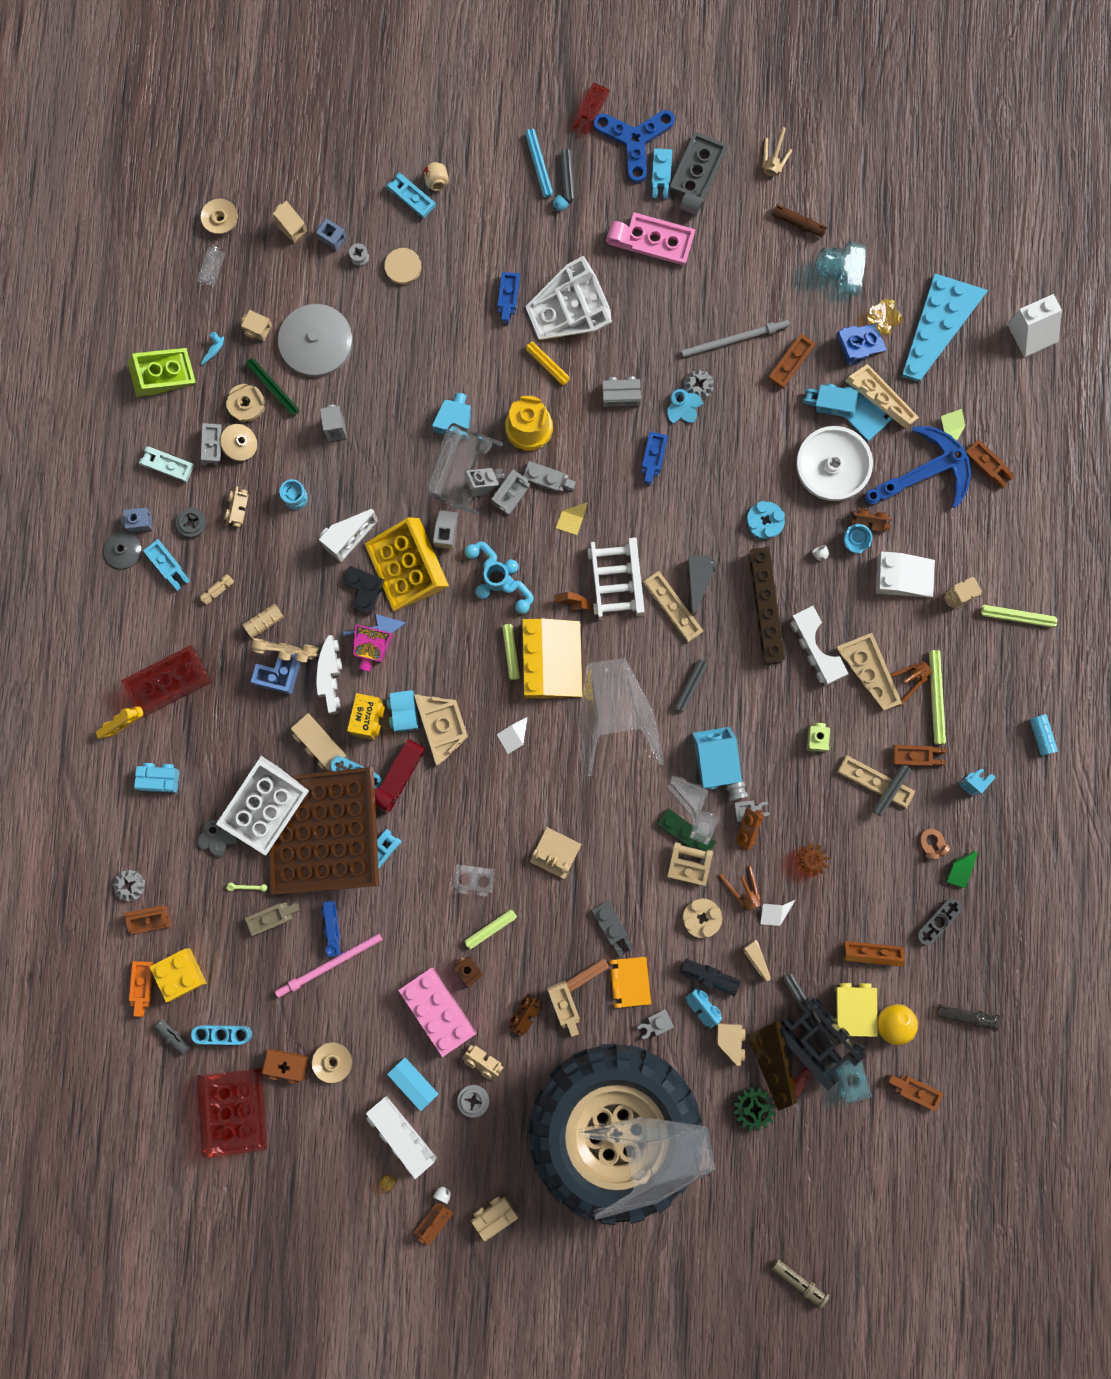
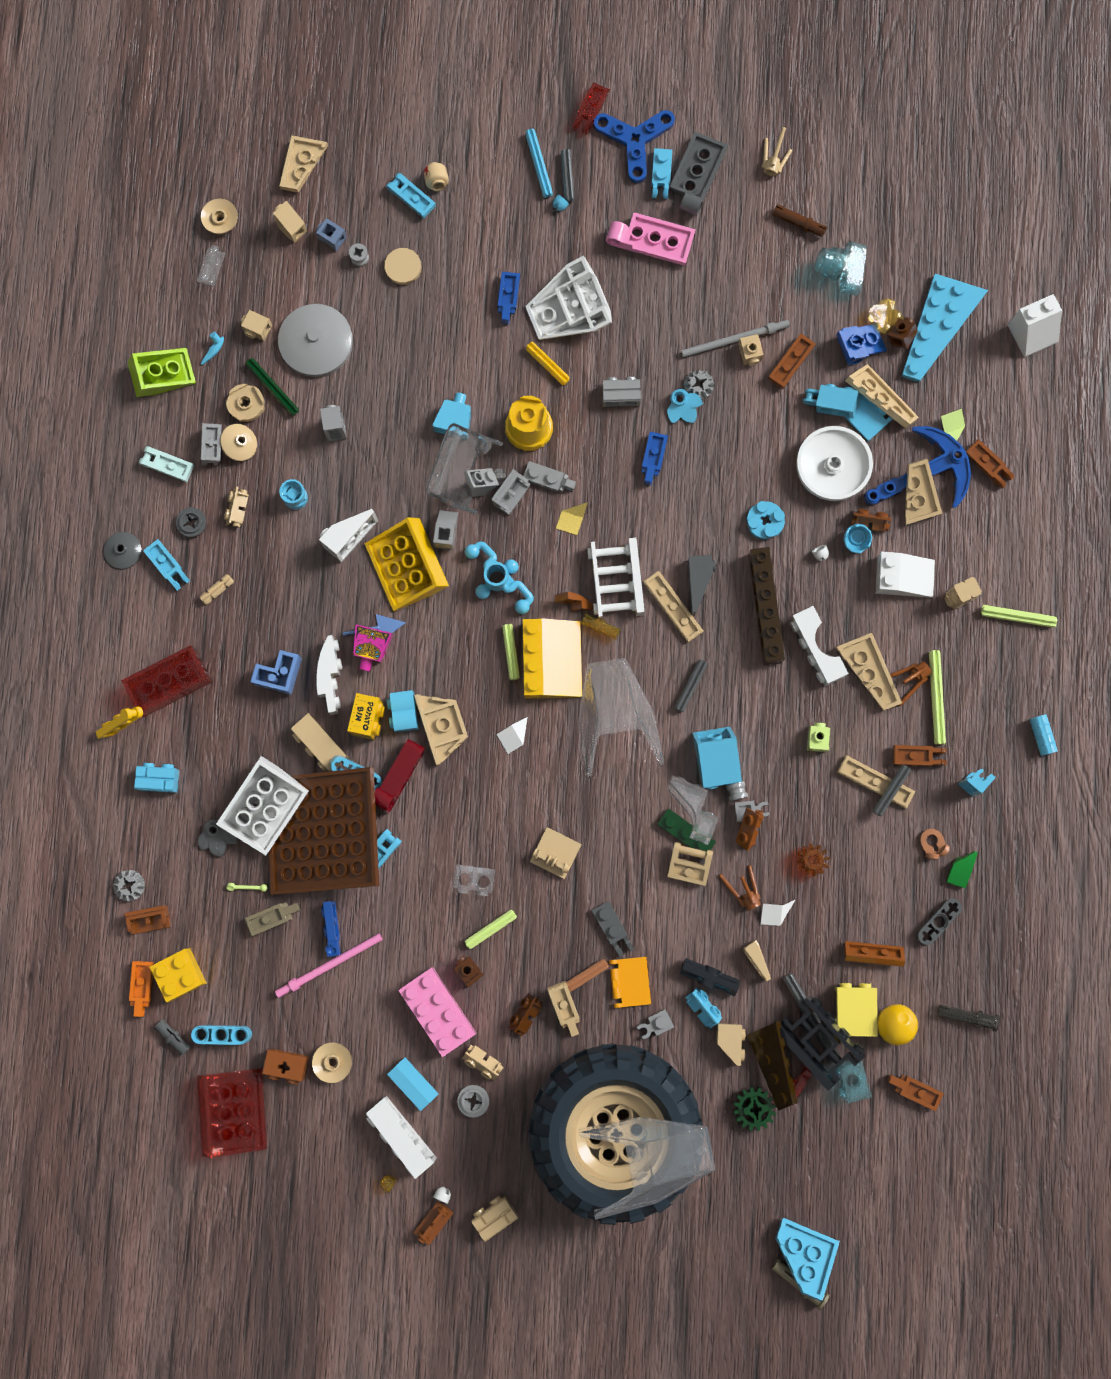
(137, 520): sand blue brick -> none
(263, 620): tan axle -> none
(286, 650): tan plant -> none
(300, 162): none -> tan wing
(368, 586): black plate -> none
(601, 626): none -> clear yellow pin
(692, 923): tan plate -> none
(750, 350): none -> tan brick
(808, 1257): none -> medium azure plate
(903, 333): none -> reddish brown brick
(920, 493): none -> tan wing

